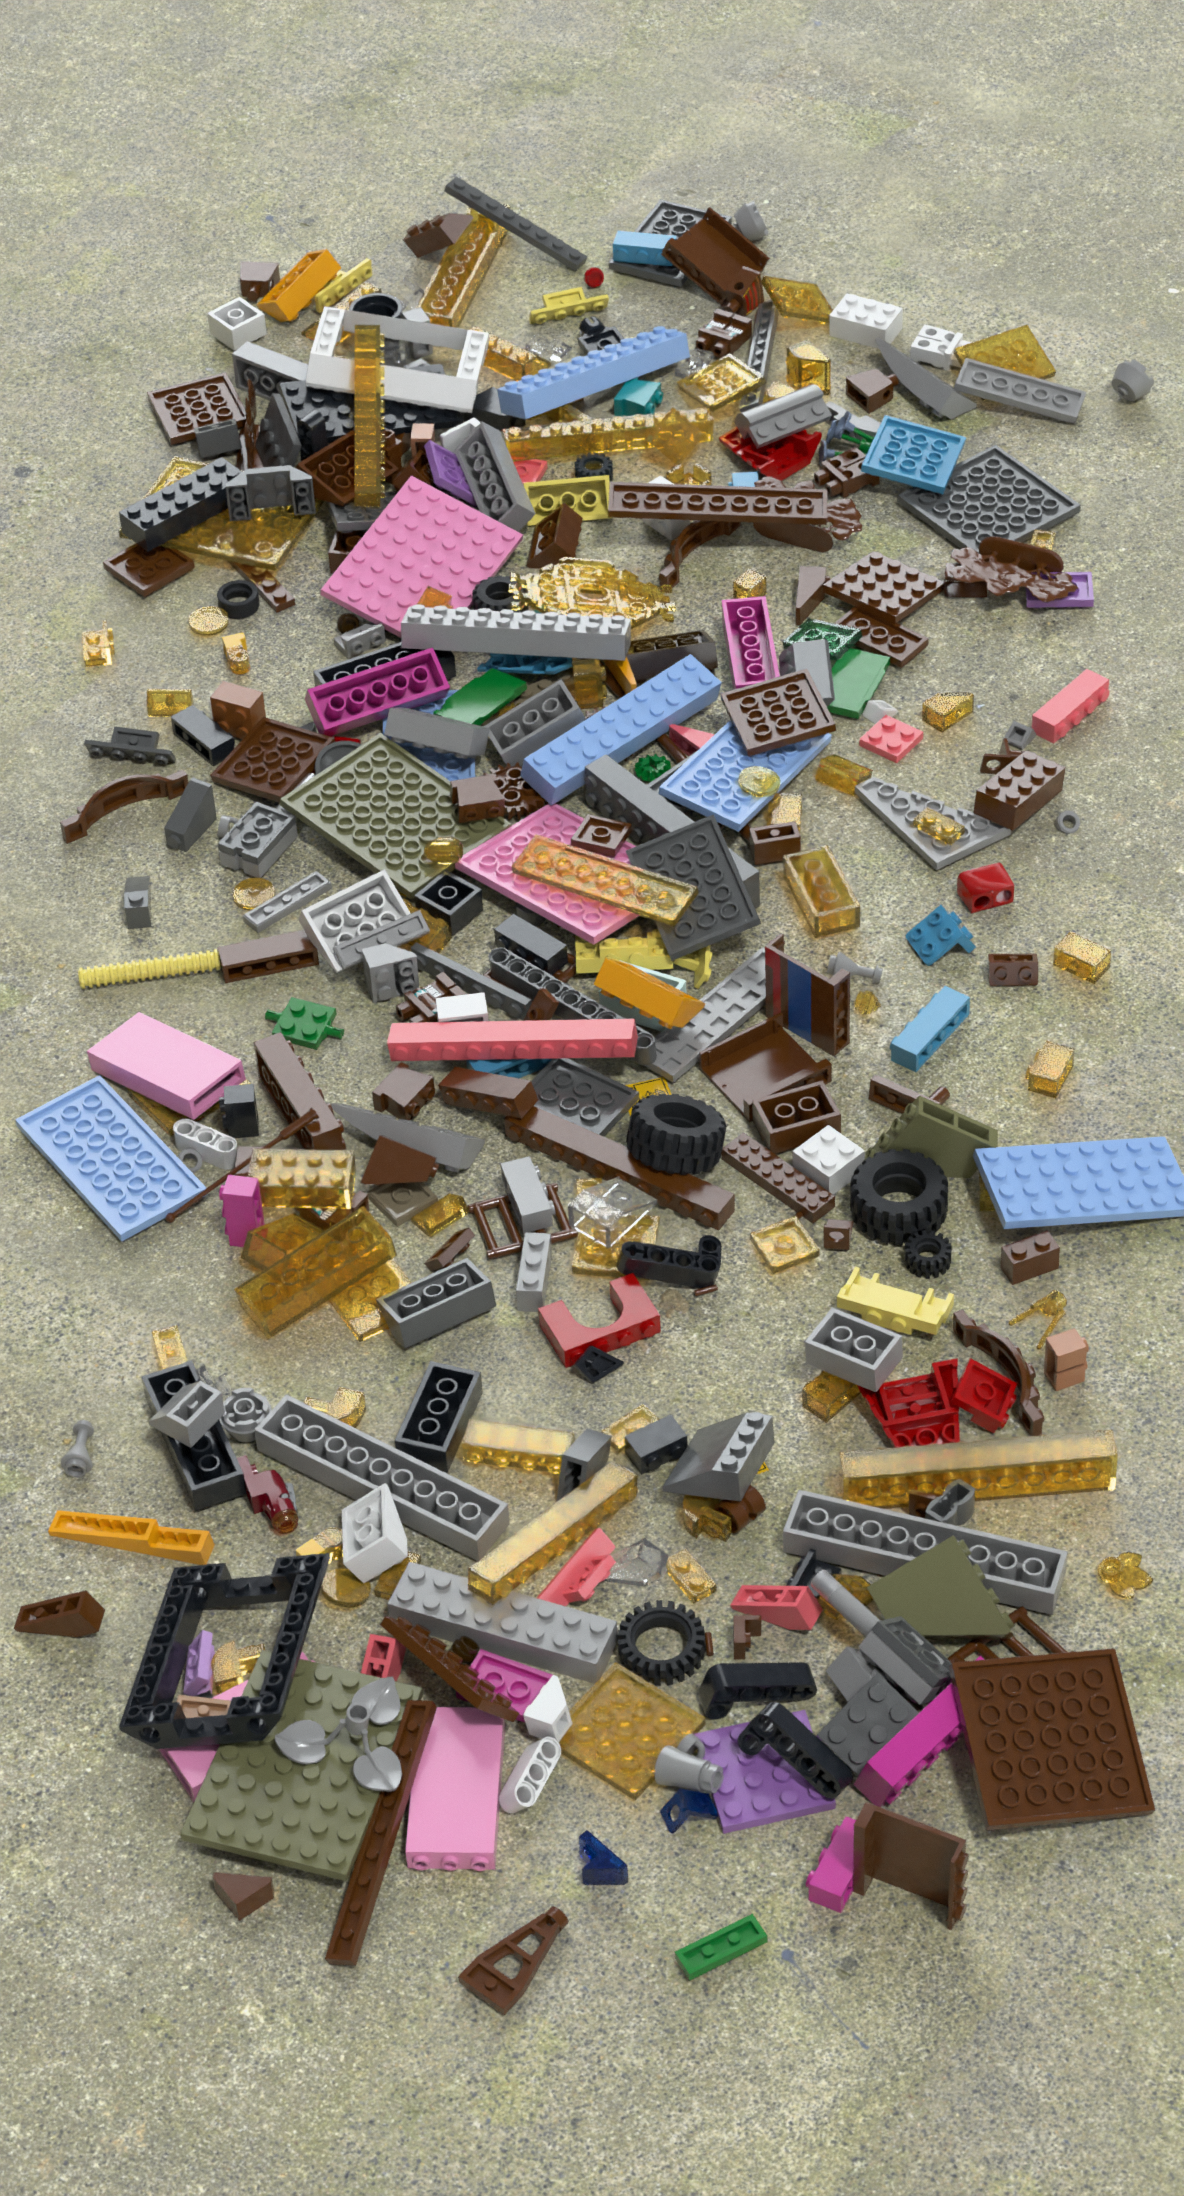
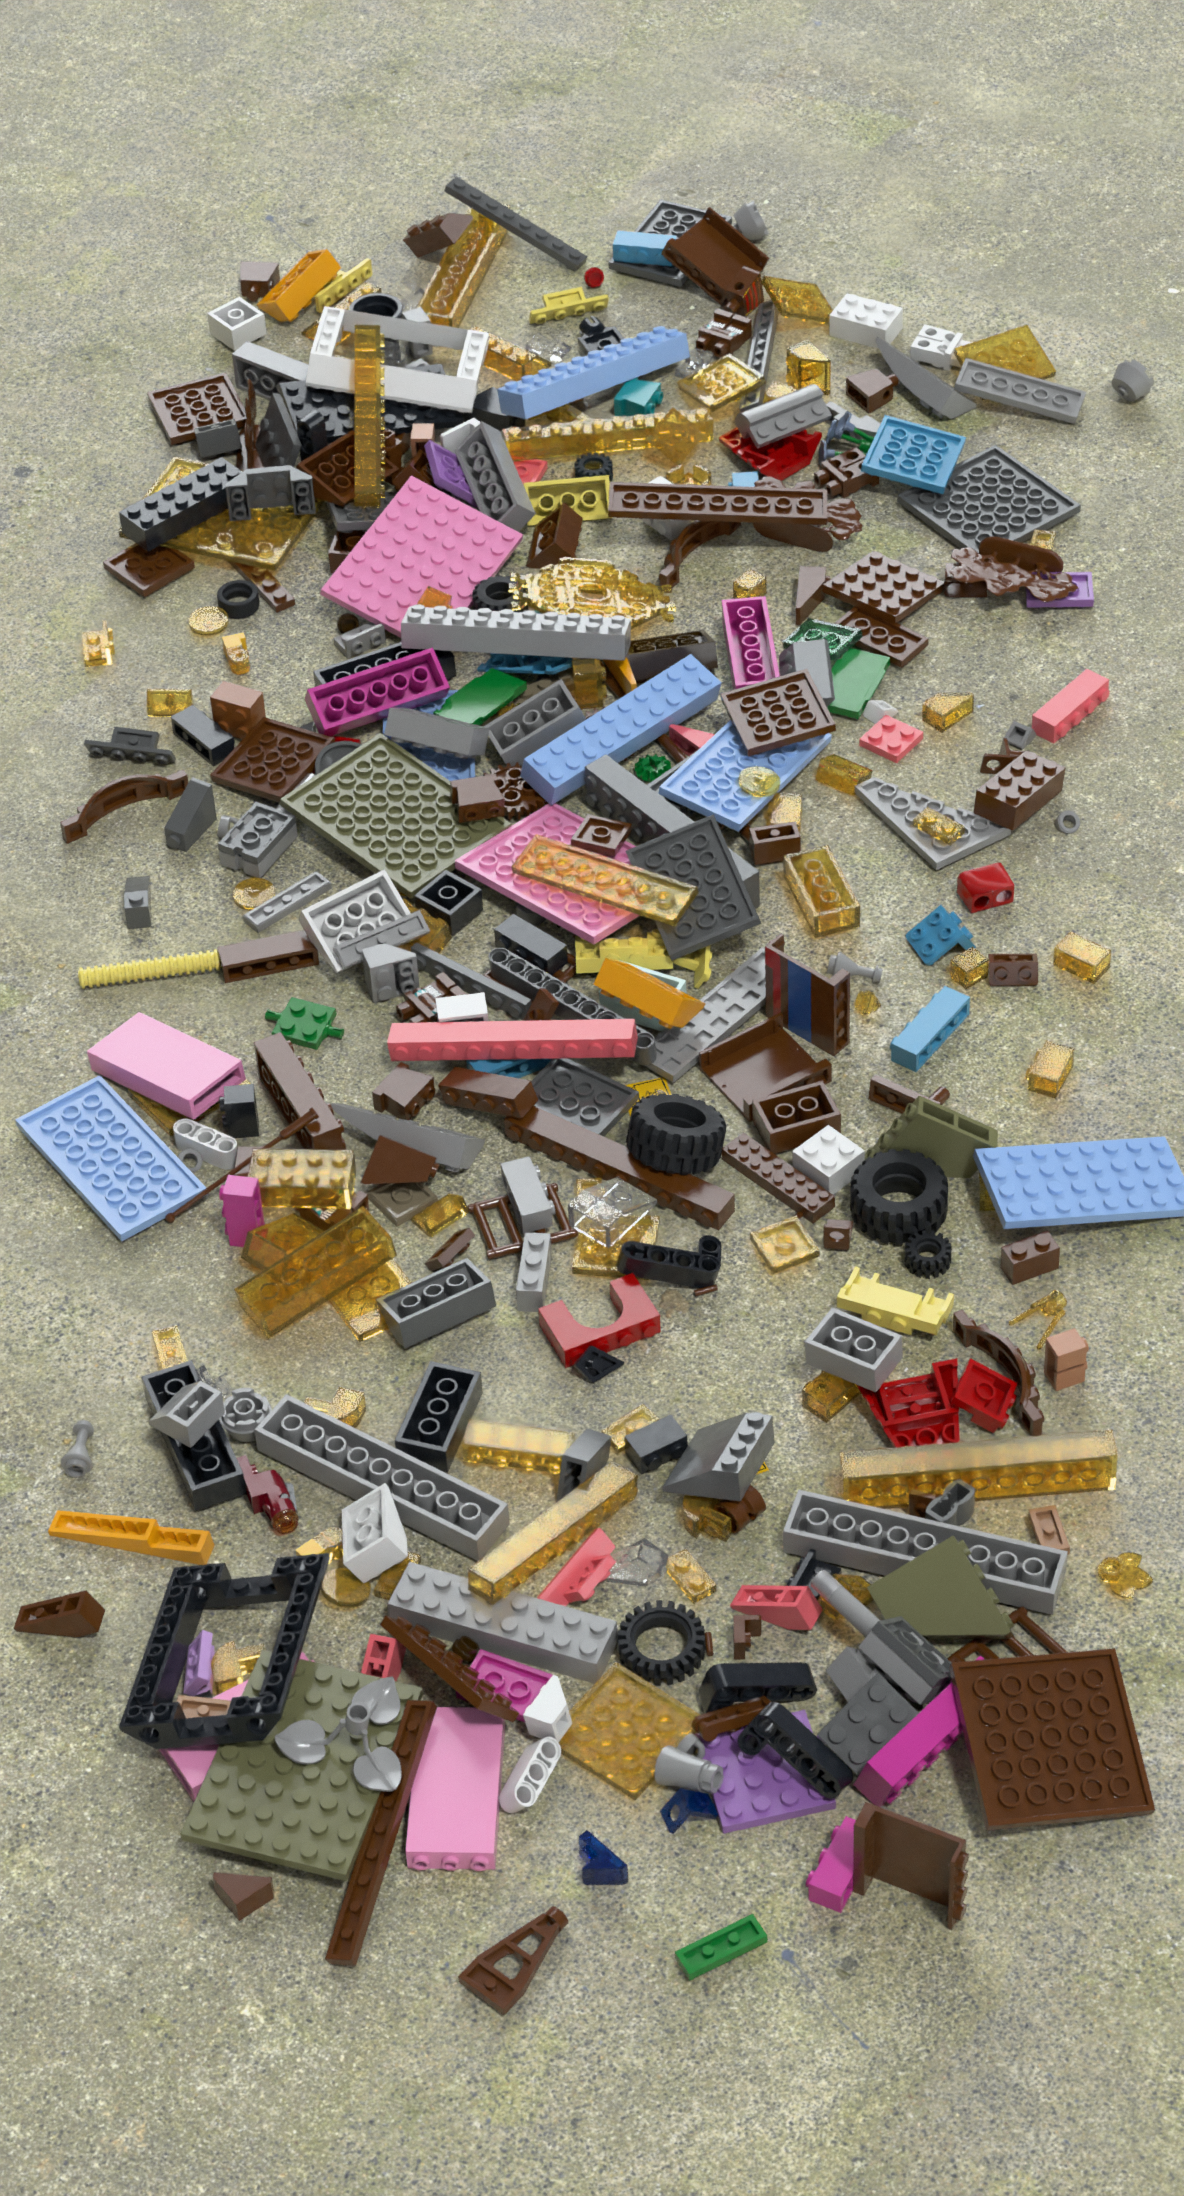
(444, 850): clear yellow animal -> none
(728, 1718): none -> reddish brown plate
(969, 968): none -> clear yellow brick
(1048, 1528): none -> medium nougat plate

